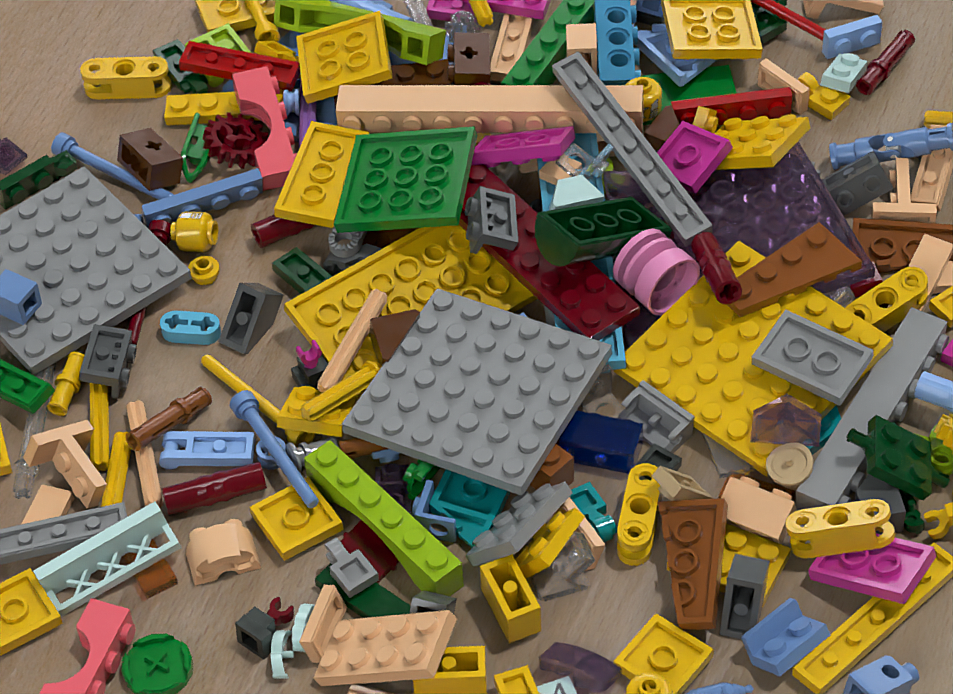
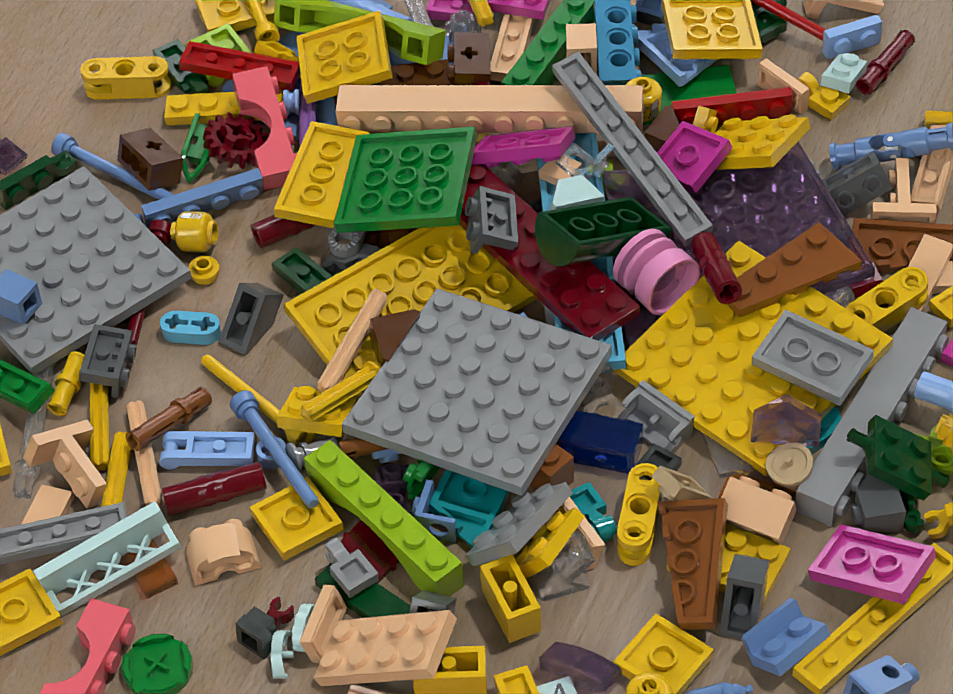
(310, 366): pearl dark grey piece -> none
(840, 528): yellow piece -> none

